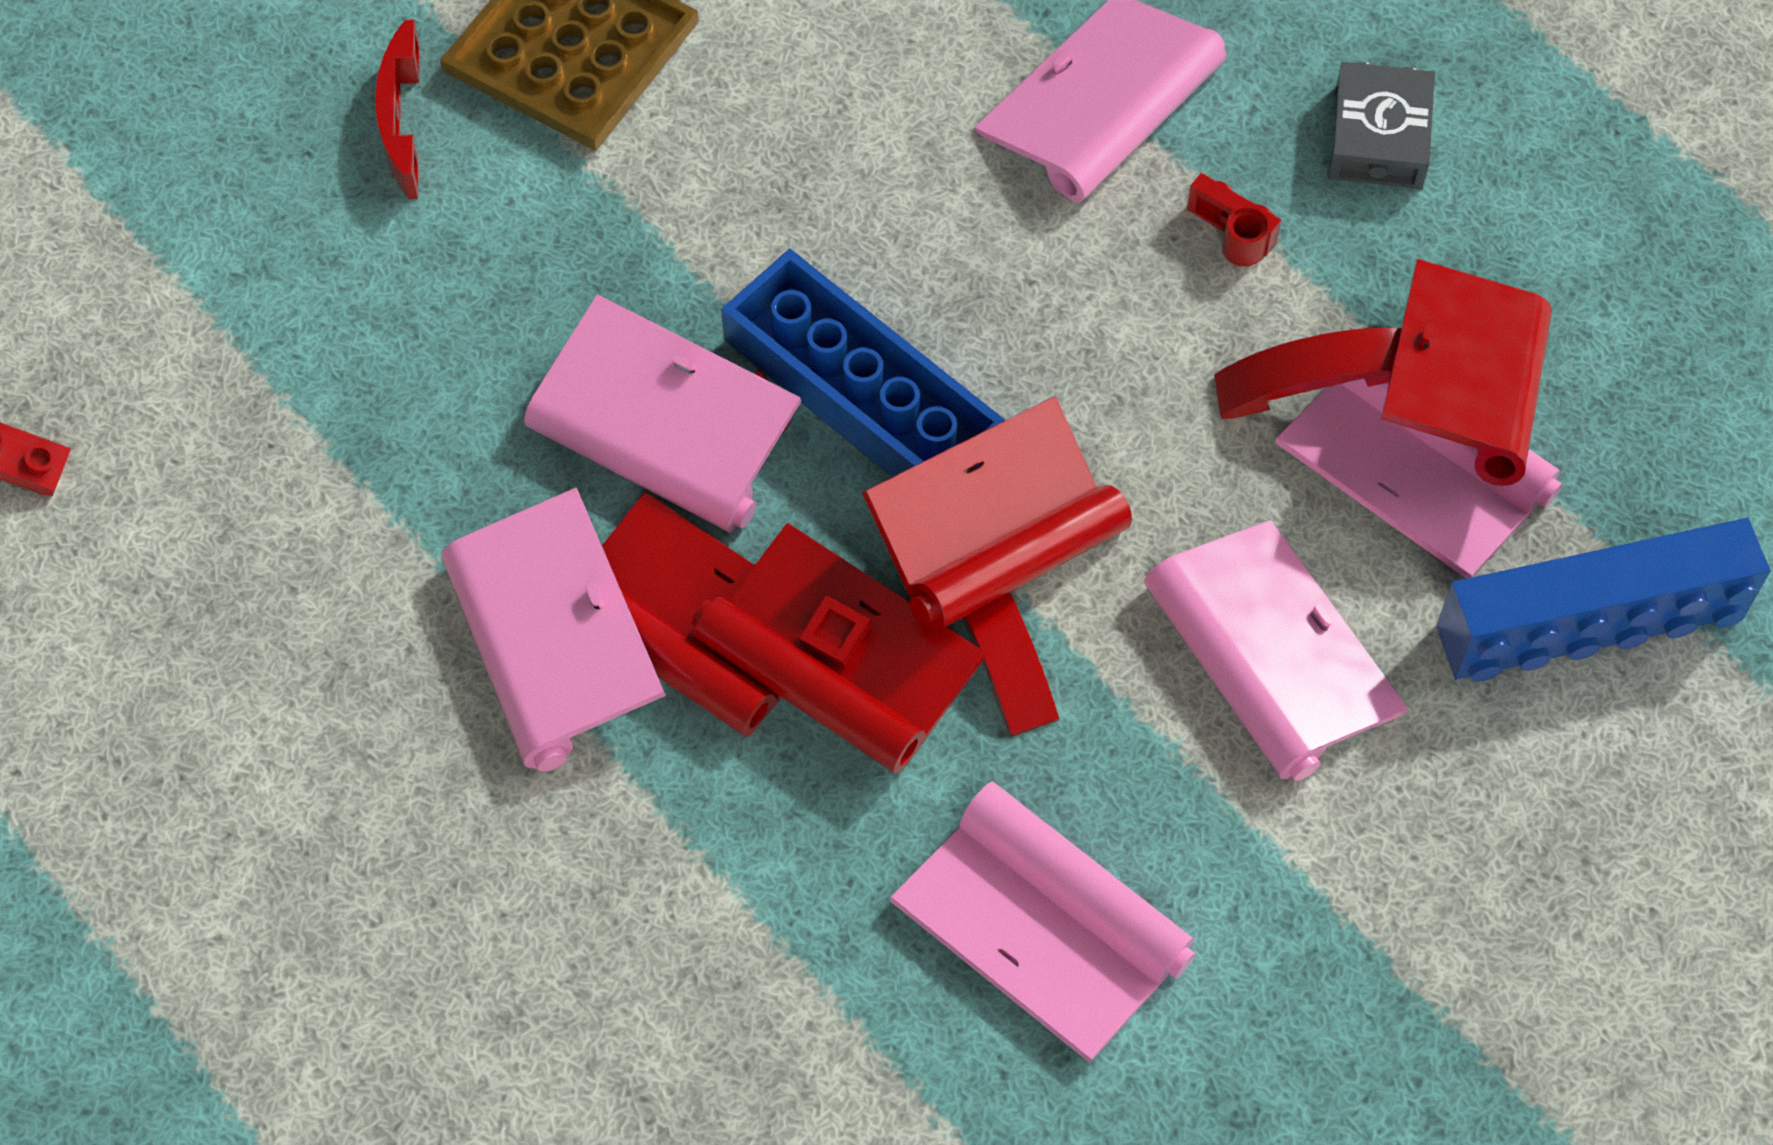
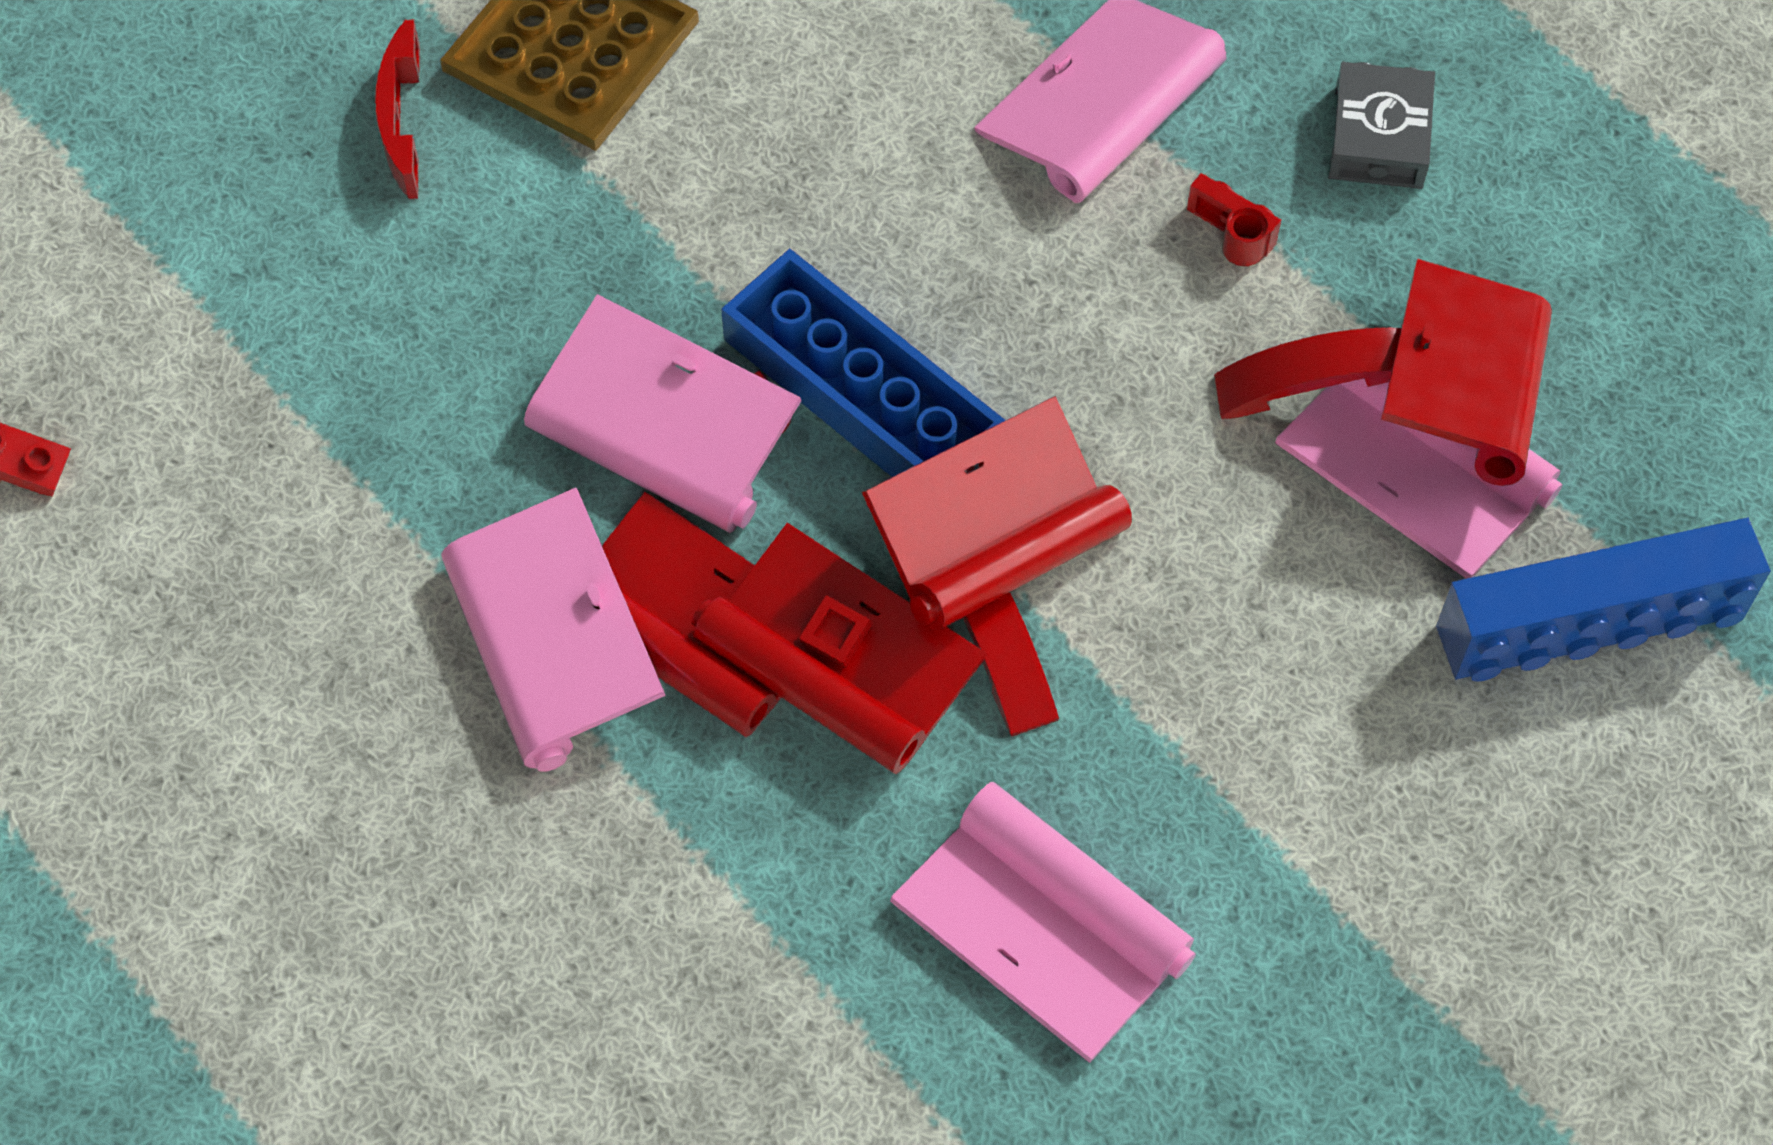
(1273, 646): bright pink door -> none

